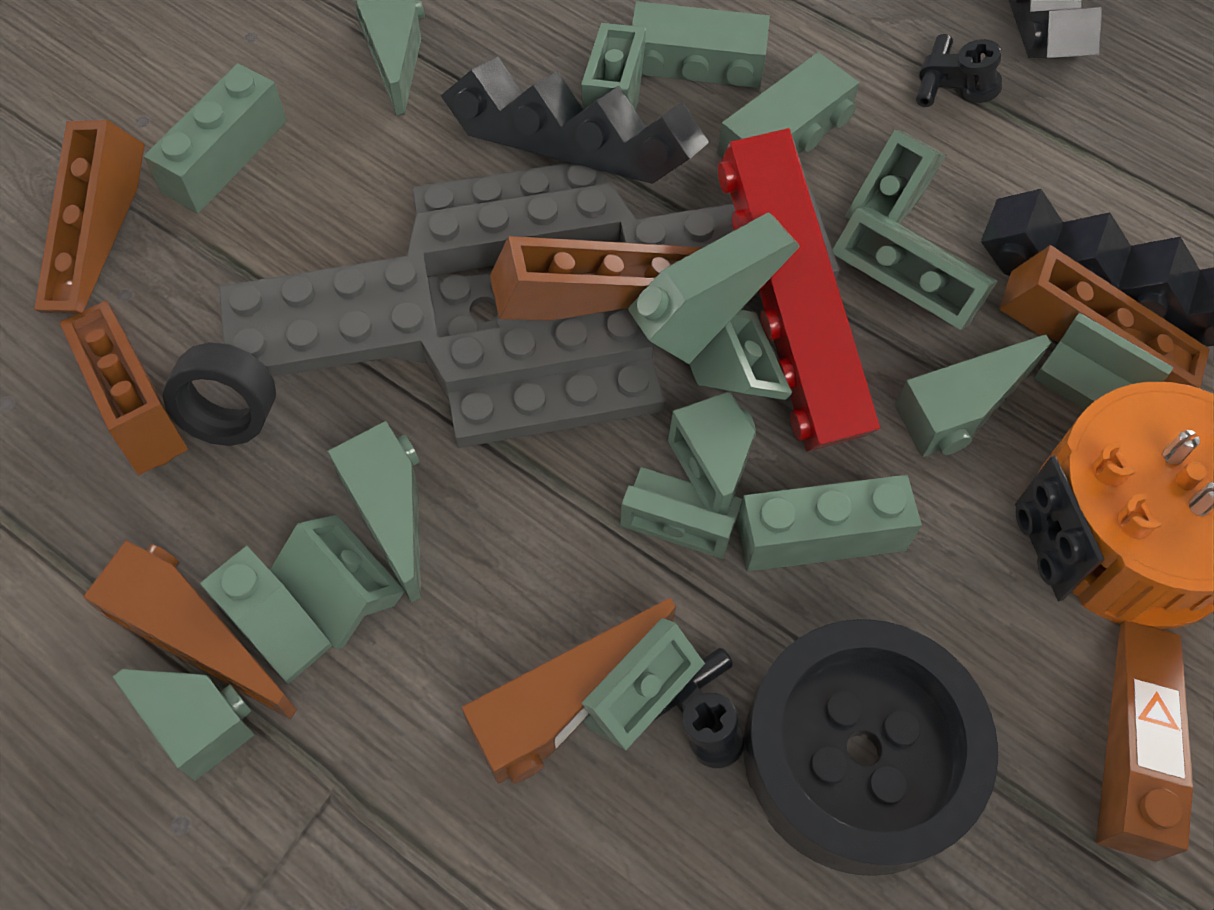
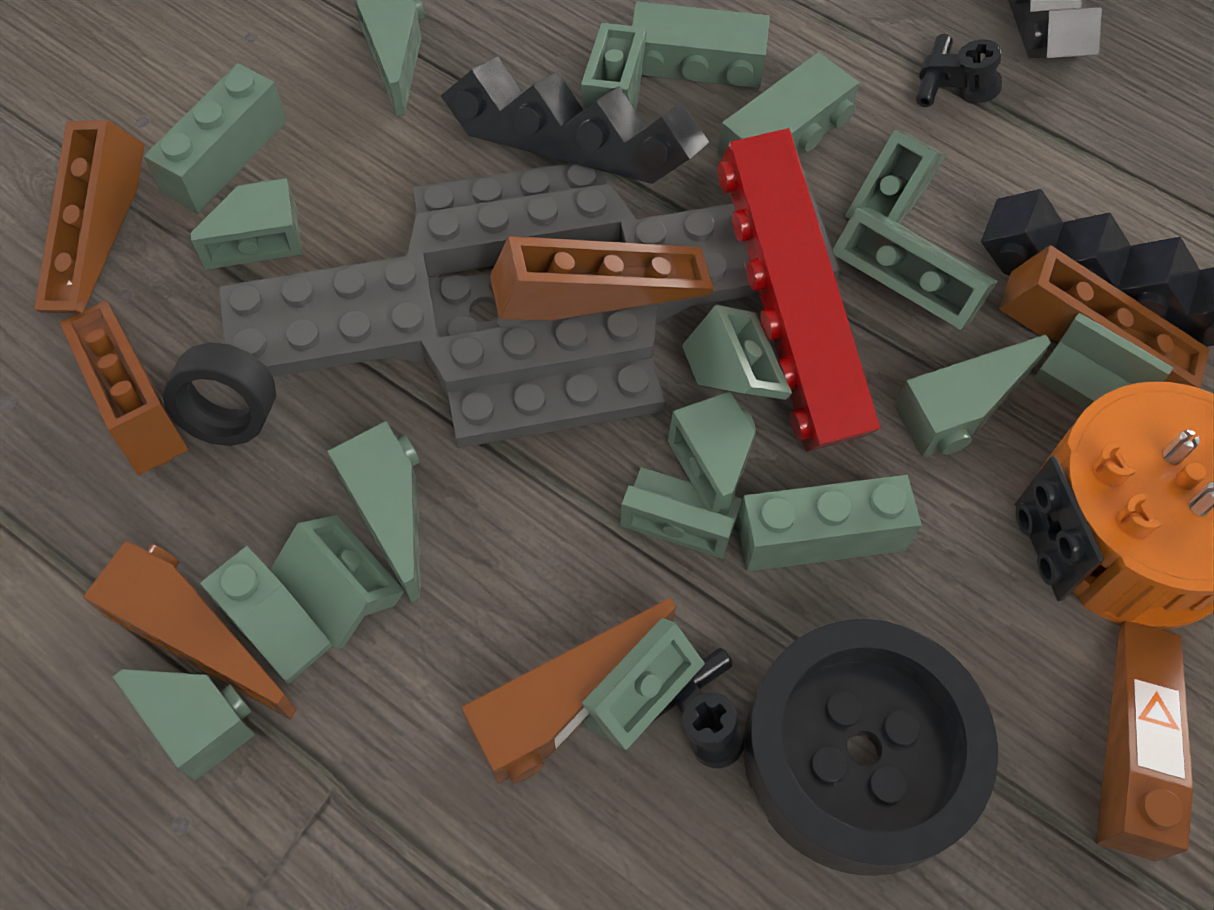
(250, 226): none -> sand green slope
(709, 287): sand green slope -> none

